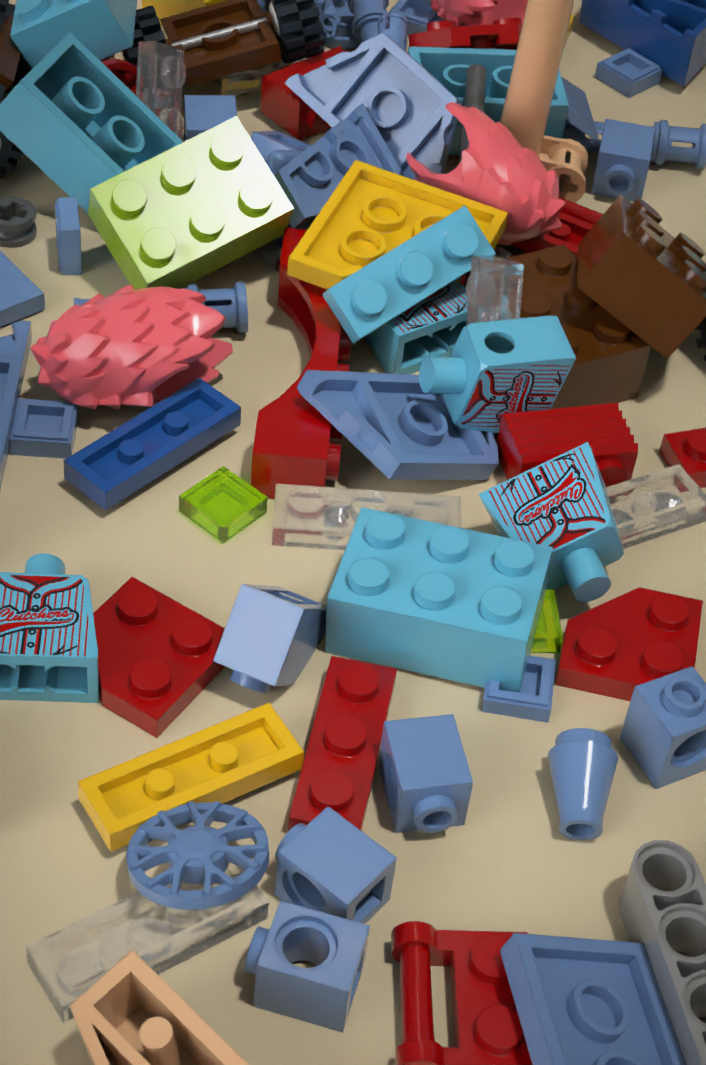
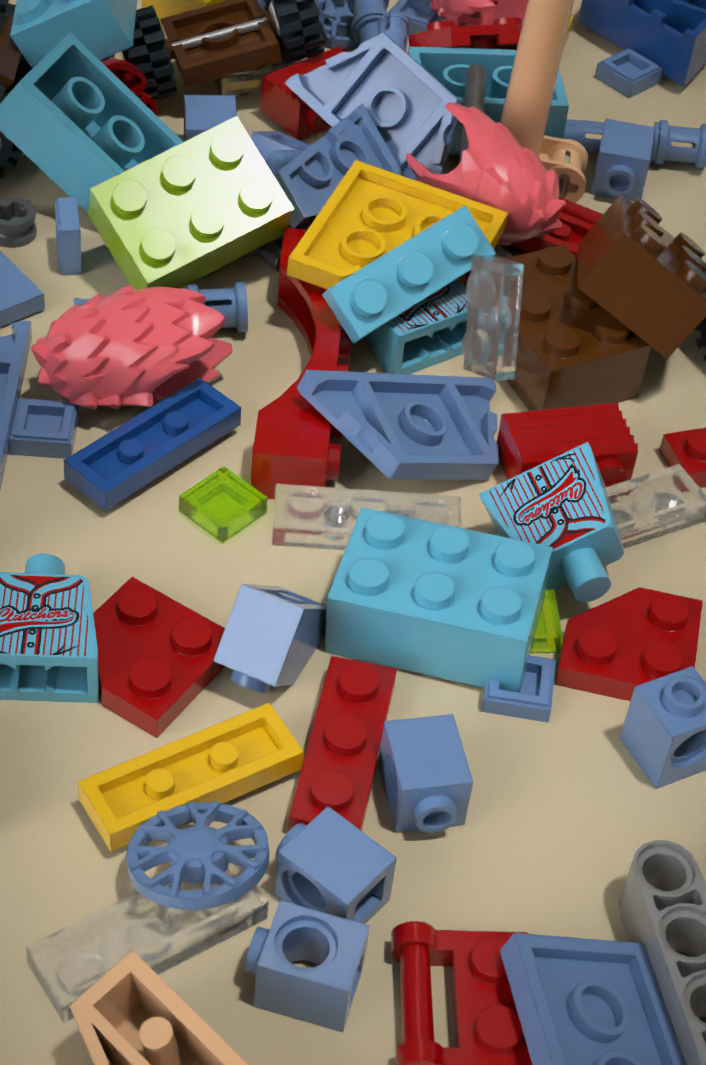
(161, 82): clear plate -> none
(500, 370): medium azure torso -> none
(579, 110): sand blue sticker -> none
(582, 778): medium blue cone -> none

